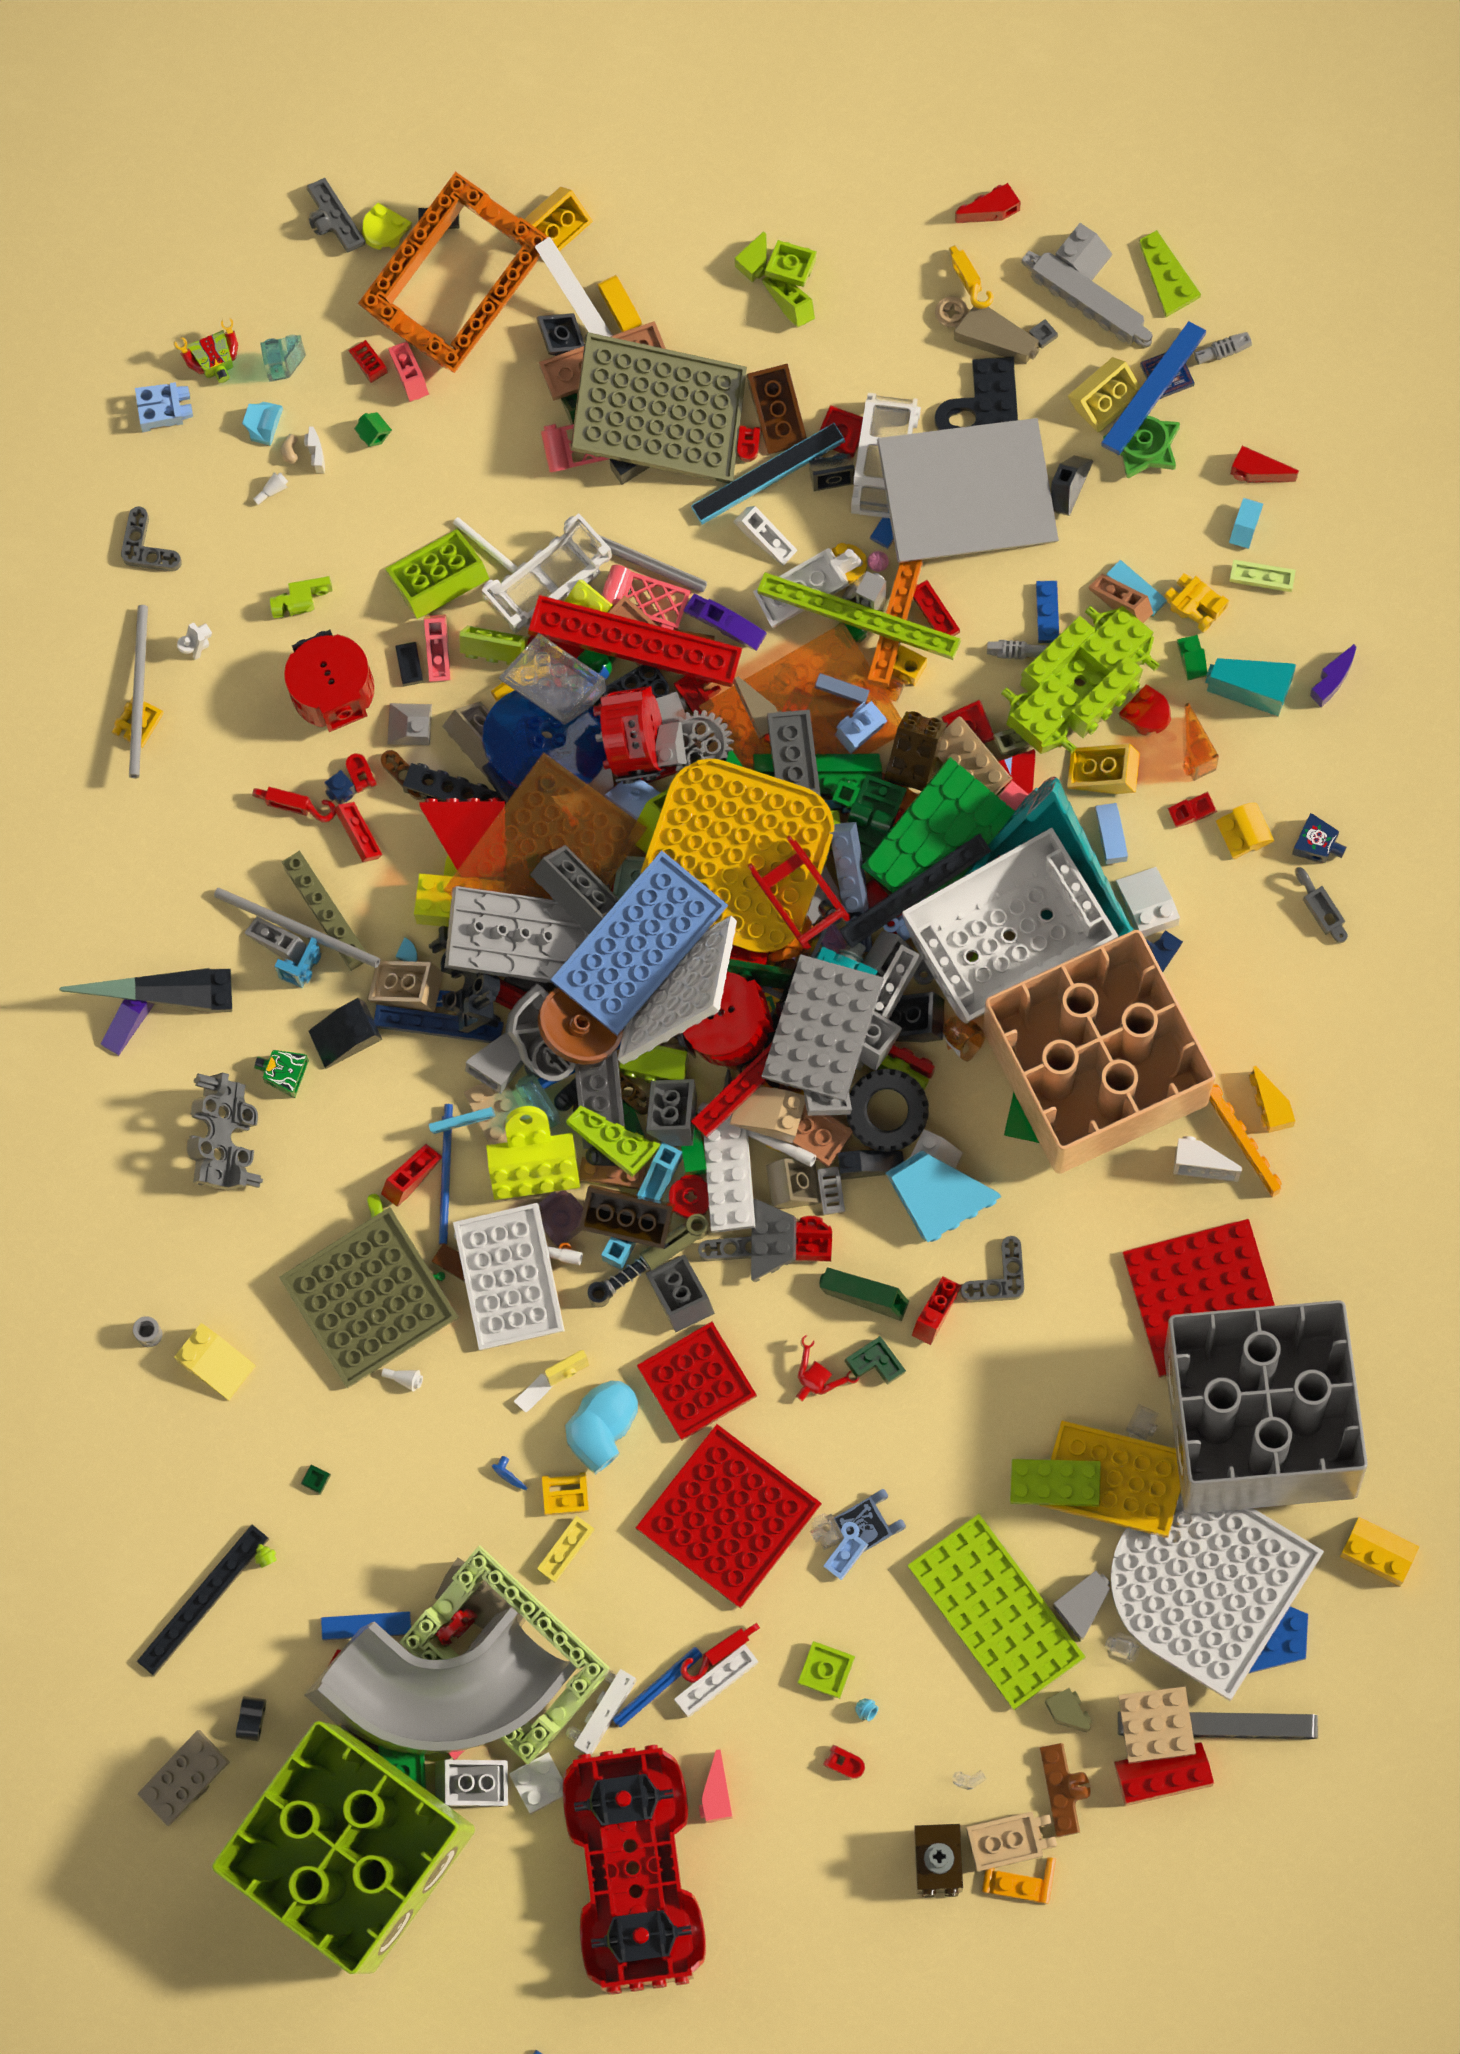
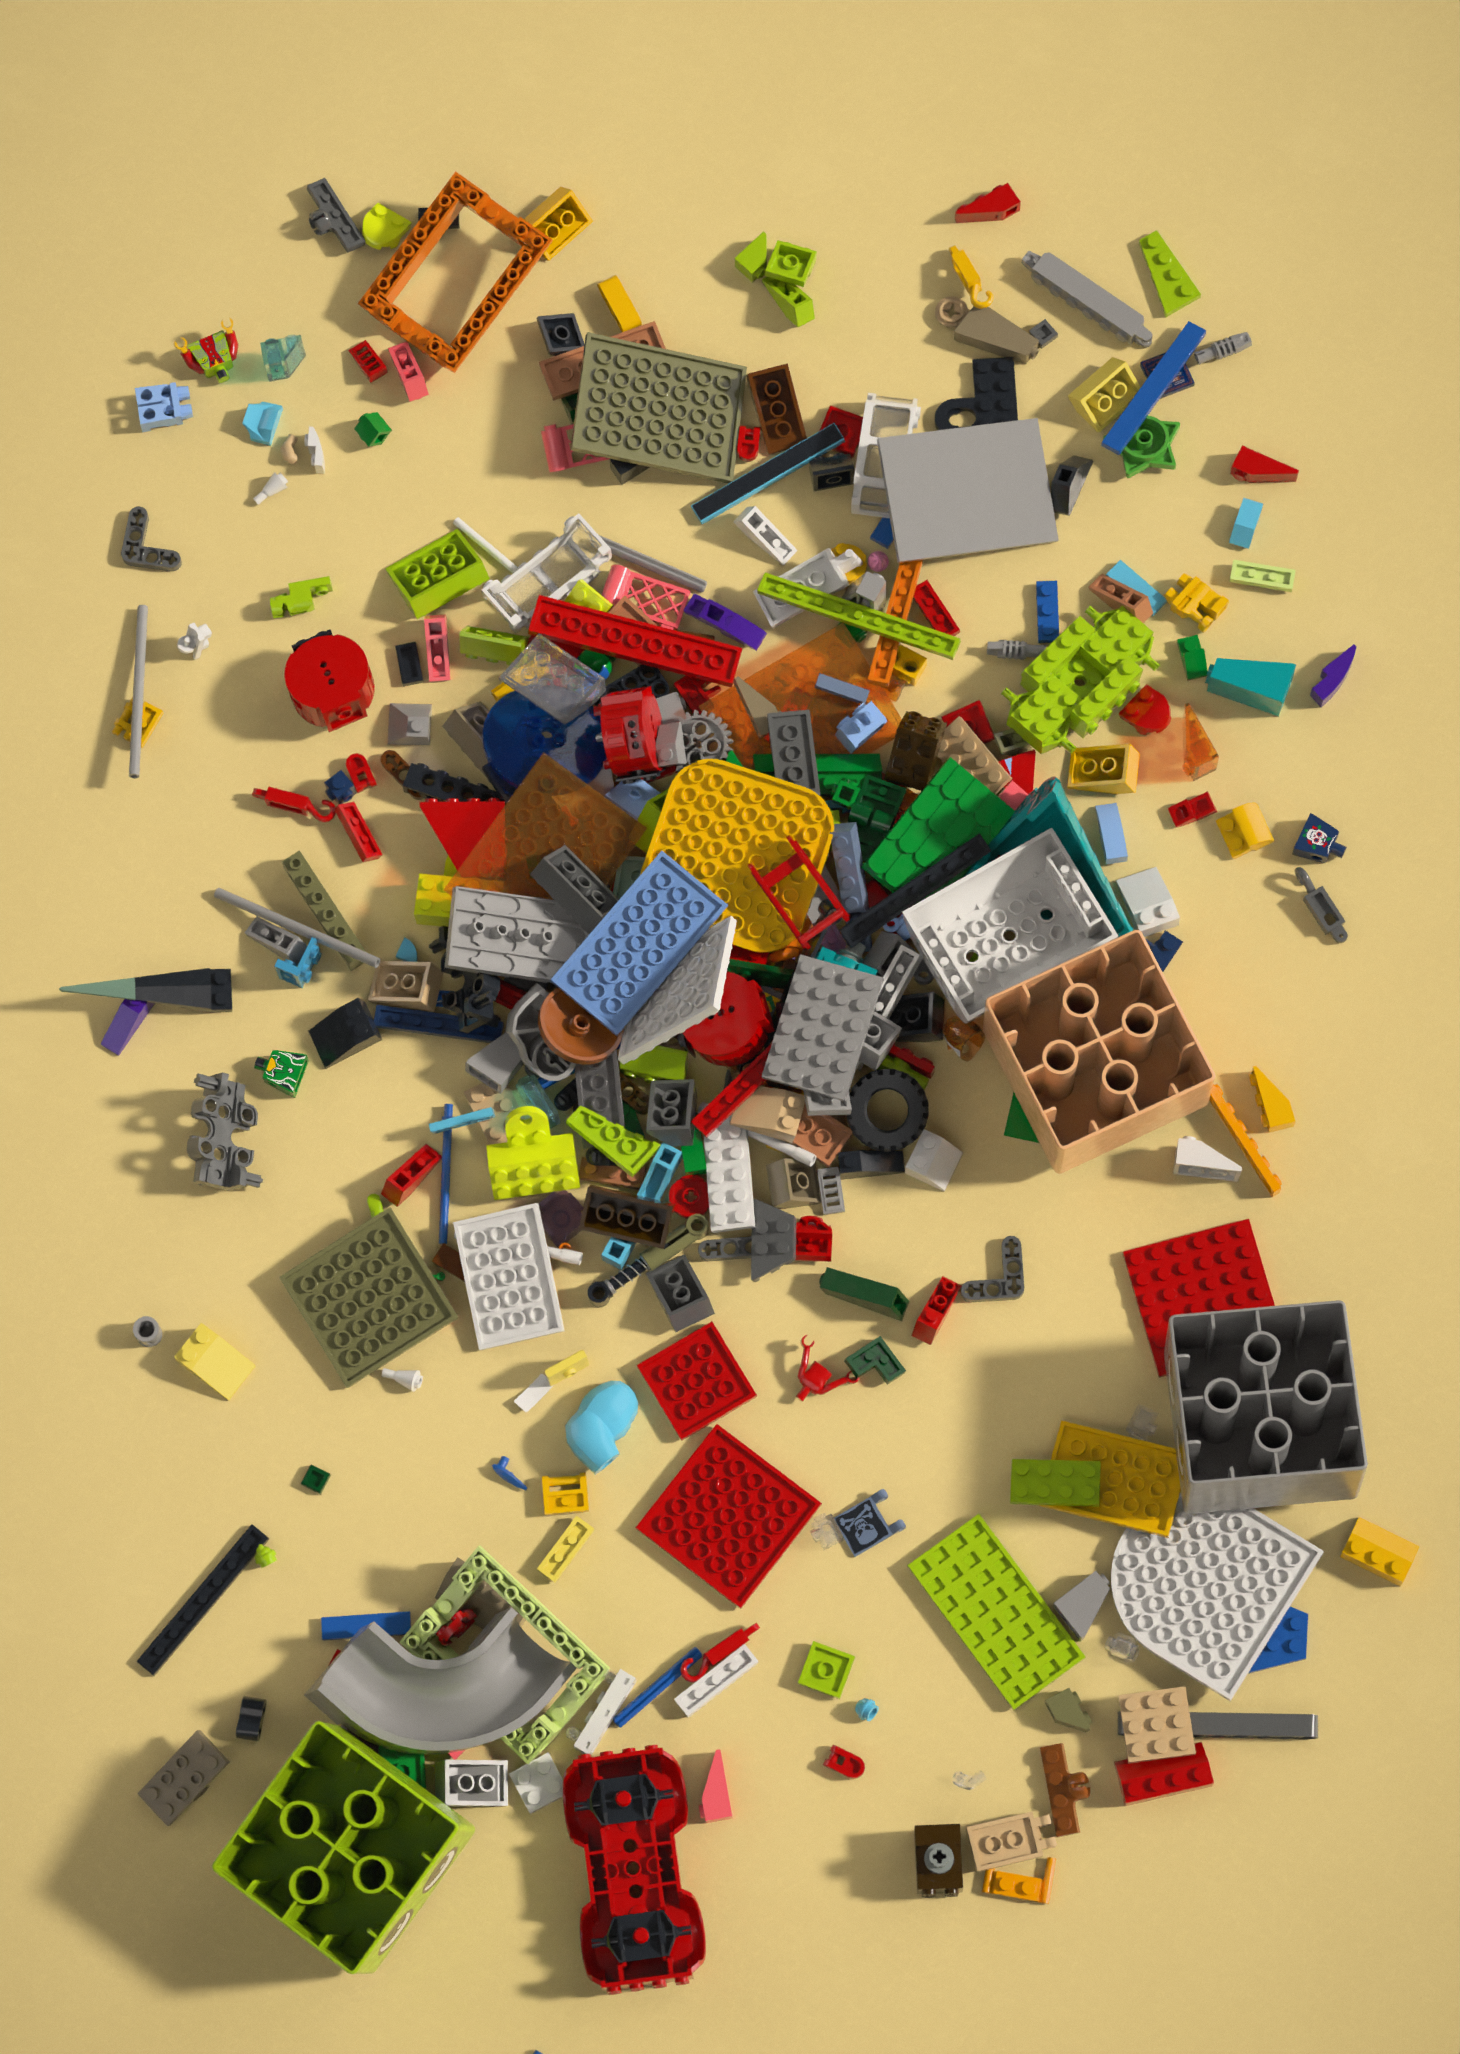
(572, 288): white sticker -> none
(847, 1552): light blue hinge -> none
(938, 1194): medium azure slope -> none
(1084, 251): light grey slope -> none

